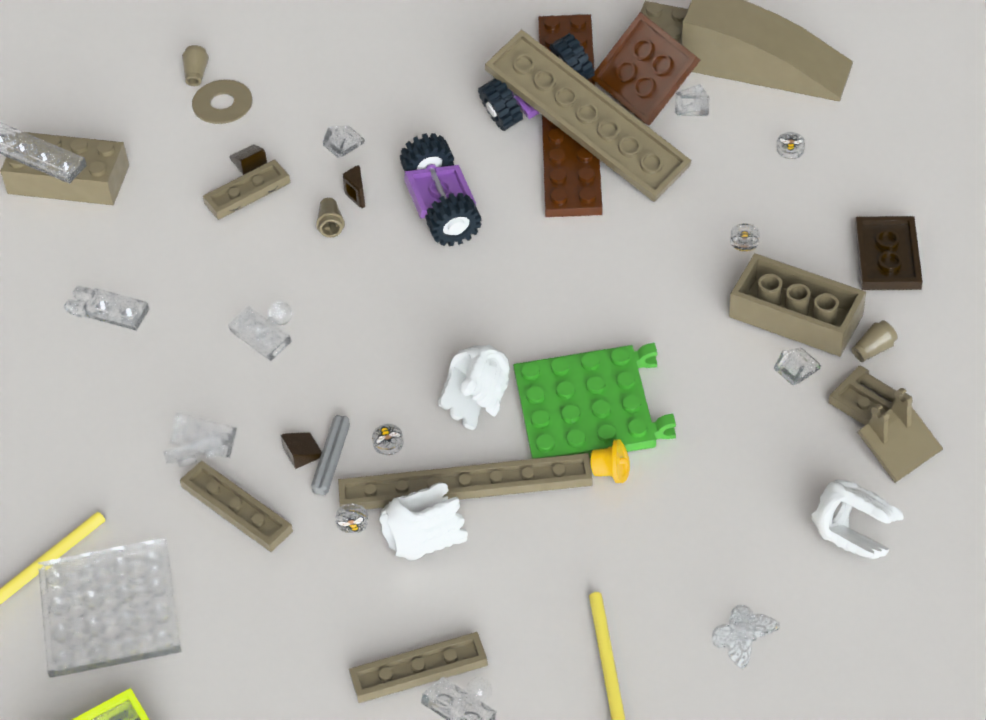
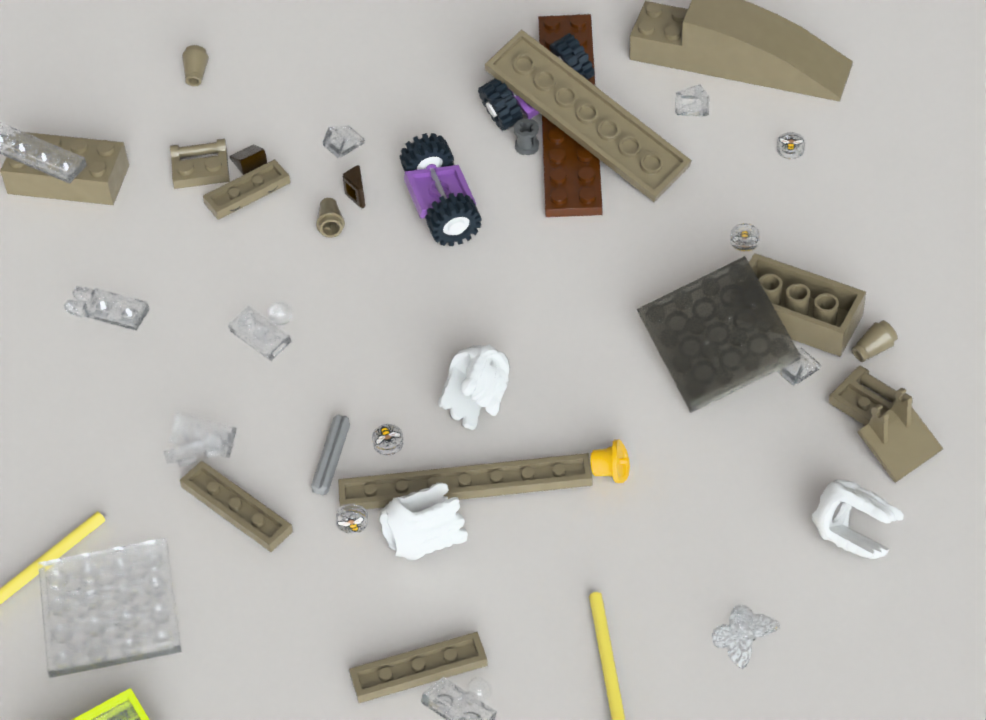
(199, 170): none -> dark tan plate
(207, 113): dark tan gear -> none
(300, 448): dark brown slope -> none
(526, 140): none -> dark grey bush
(588, 402): bright green plate -> none
(645, 68): reddish brown plate -> none
(718, 334): none -> clear smoke plate
(888, 253): dark brown plate -> none

